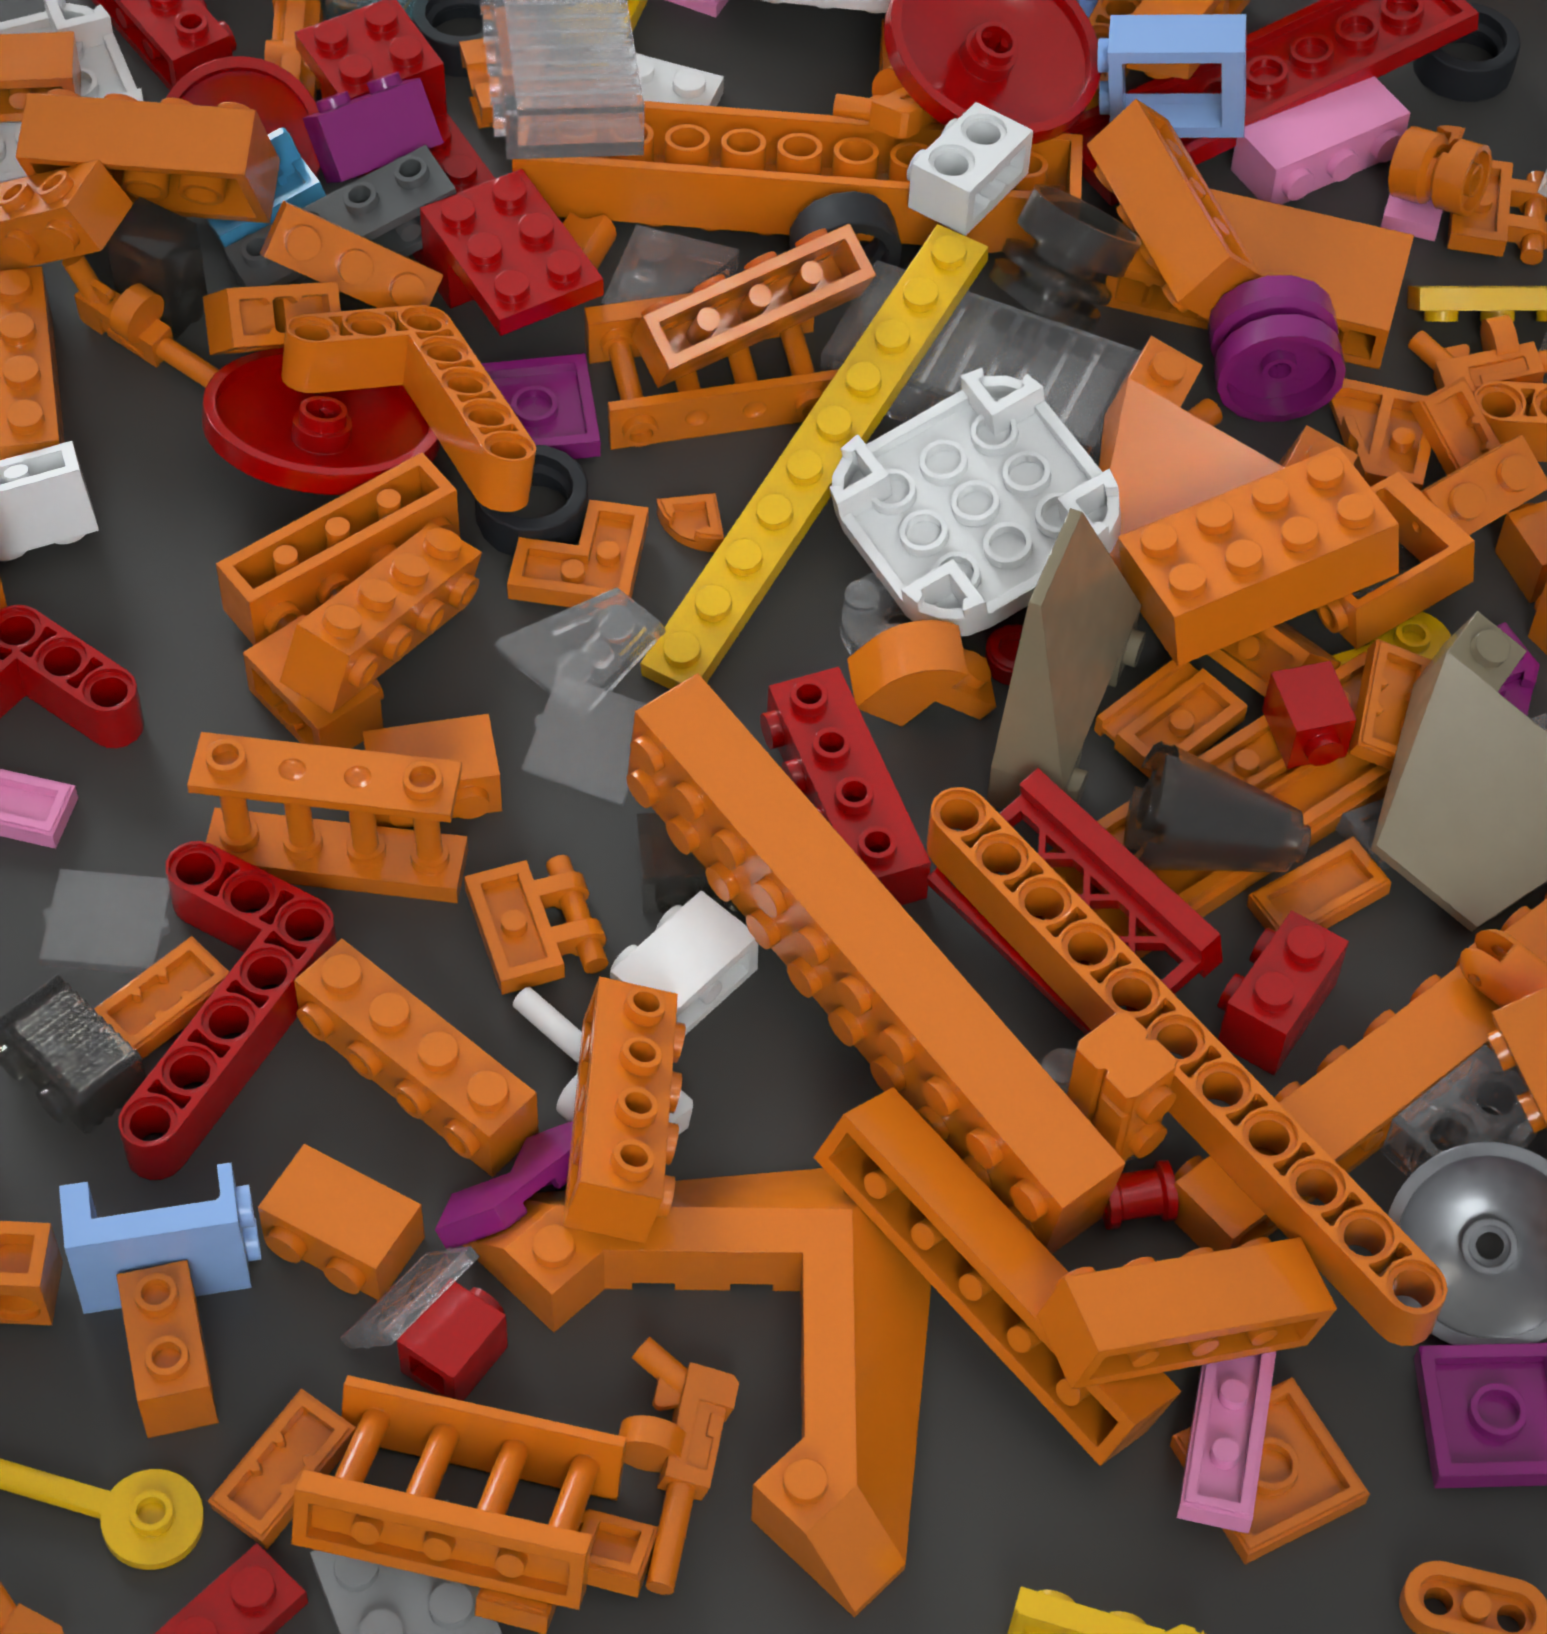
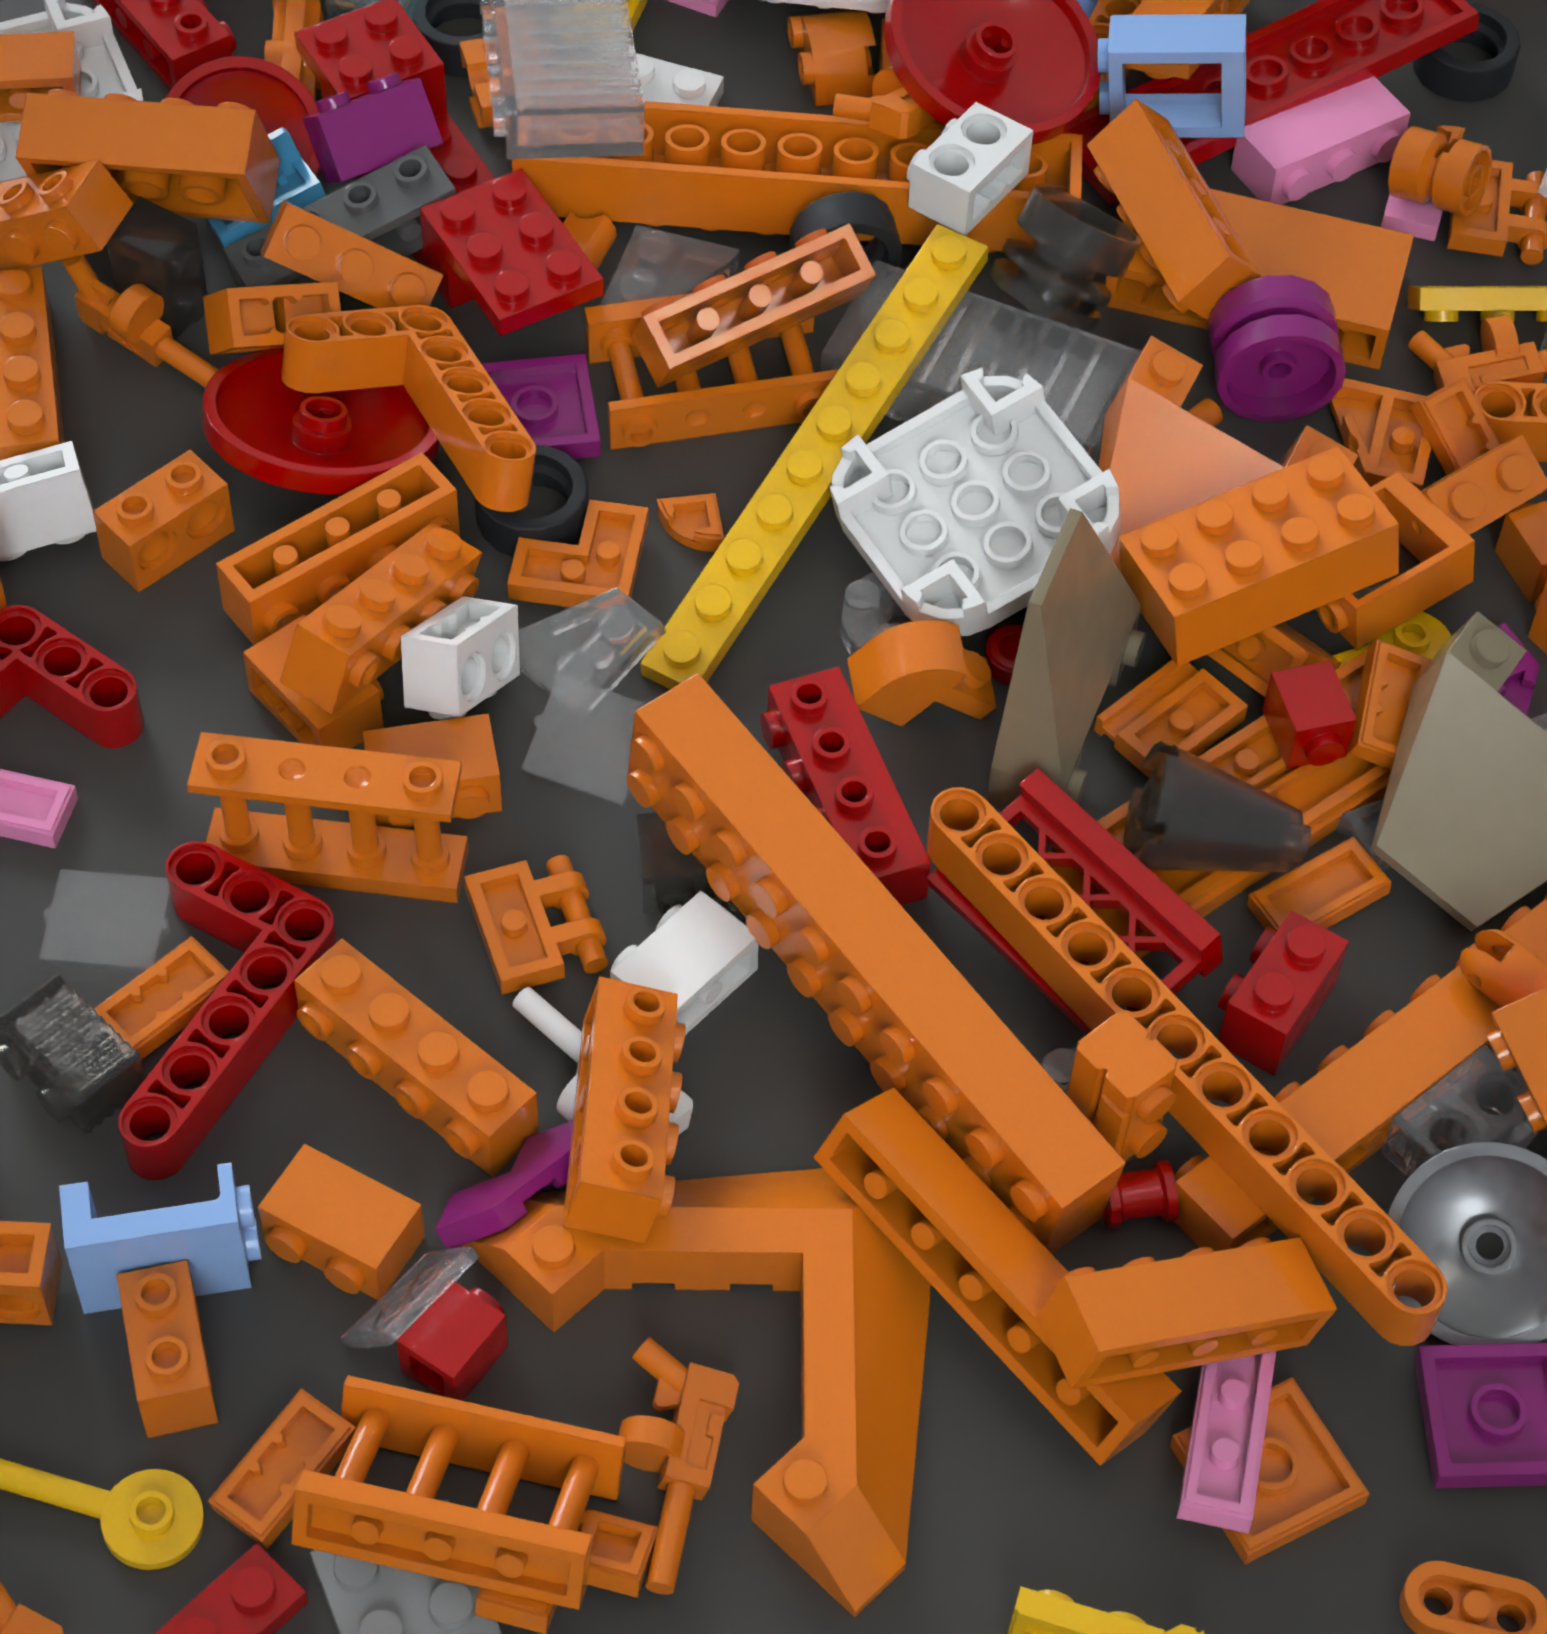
(164, 520): none -> orange brick
(460, 657): none -> white brick
(833, 53): none -> orange cylinder

